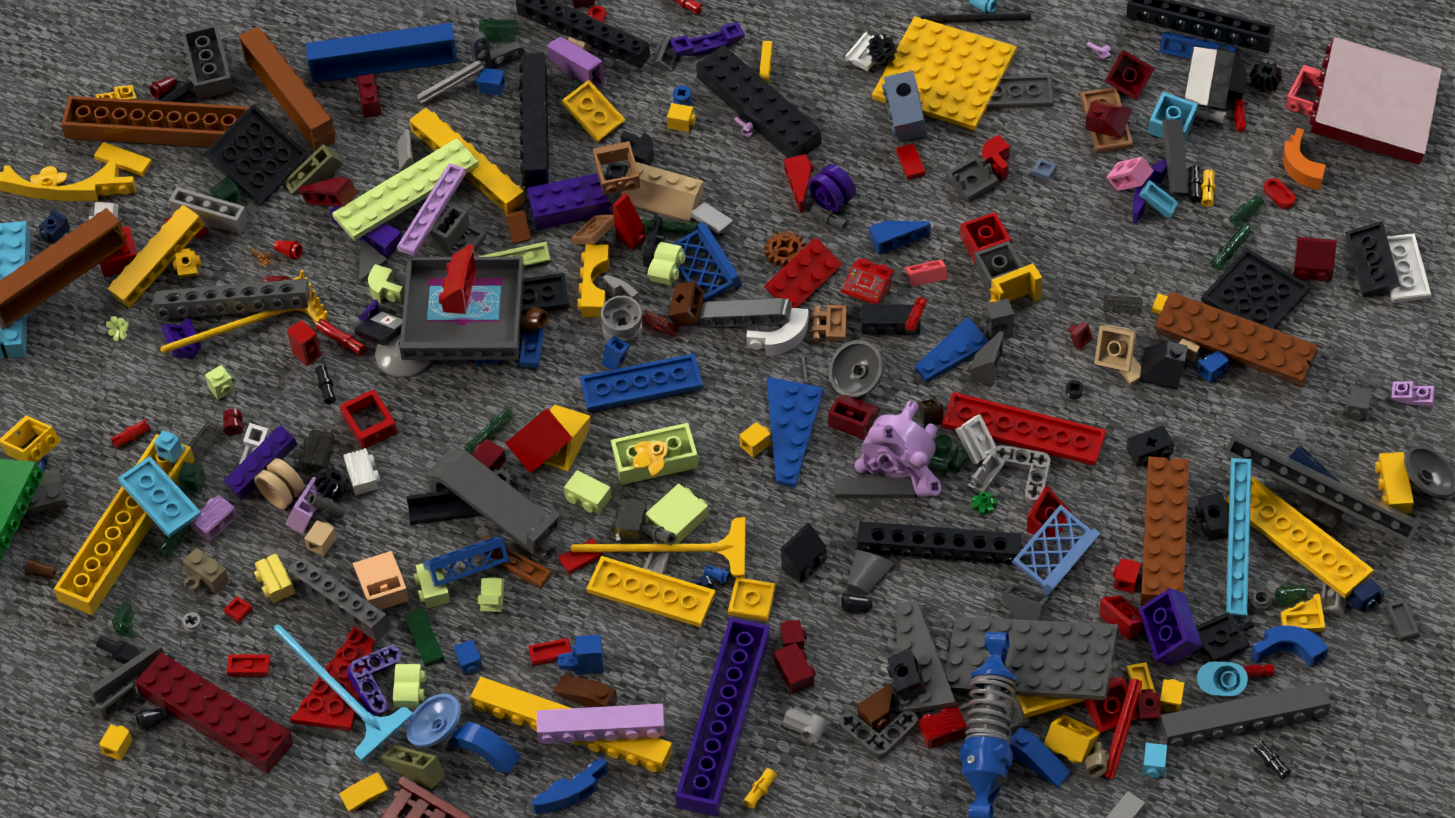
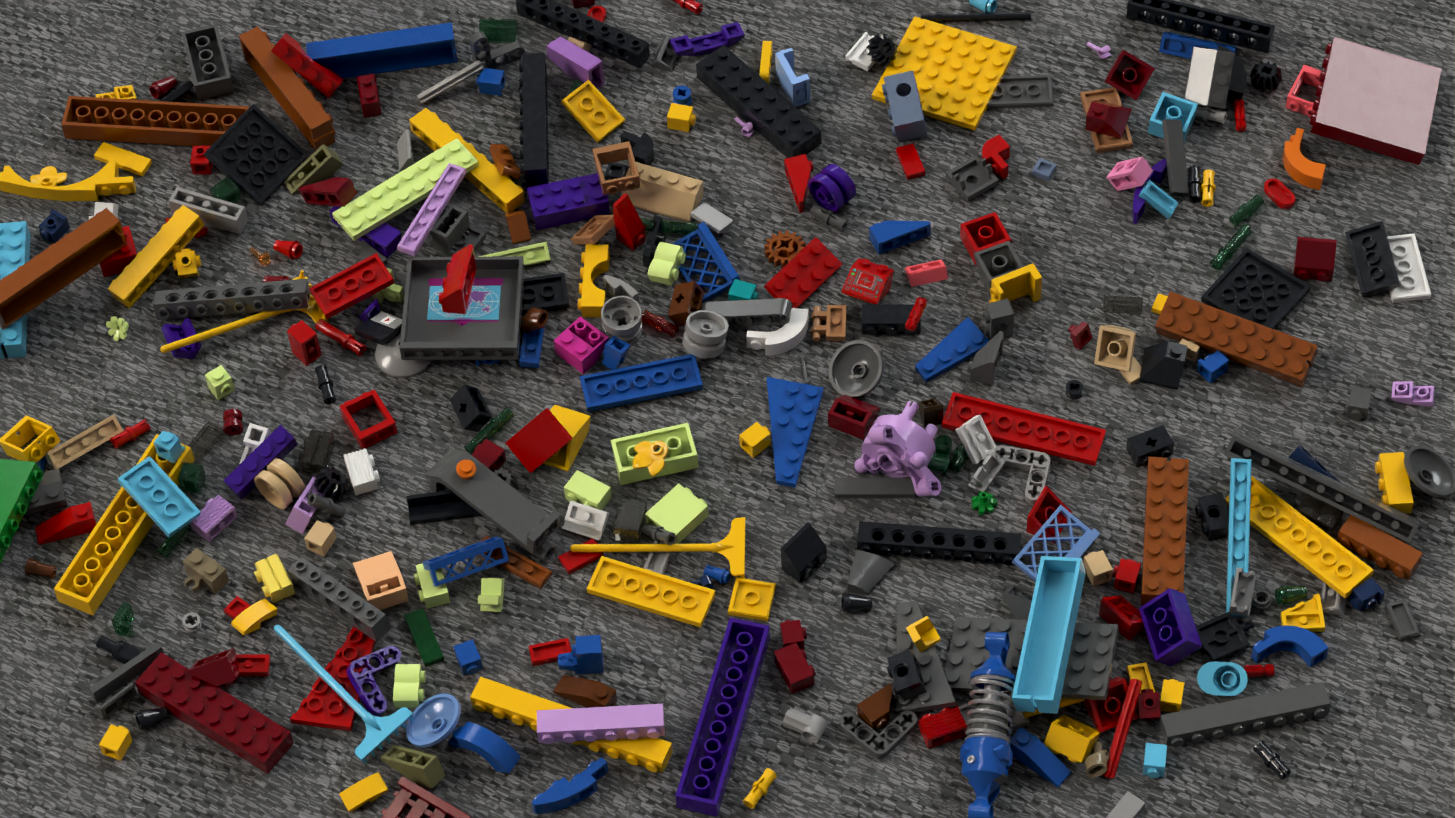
(68, 523): none -> red slope
(84, 442): none -> tan plate
(199, 162): none -> red brick
(217, 669): none -> dark red slope
(251, 618): none -> yellow slope
(293, 55): none -> red arch
(351, 286): none -> red plate
(466, 469): none -> orange plate
(470, 408): none -> black brick
(504, 160): none -> dark orange plate
(580, 345): none -> dark pink slope
(585, 520): none -> white plate
(705, 334): none -> light grey wheel
(742, 291): none -> teal brick
(795, 88): none -> light blue panel
(923, 634): none -> yellow panel
(1049, 634): none -> medium azure piece
(1098, 568): none -> tan brick
(1242, 592): none -> light grey hinge
(1379, 547): none -> dark orange brick

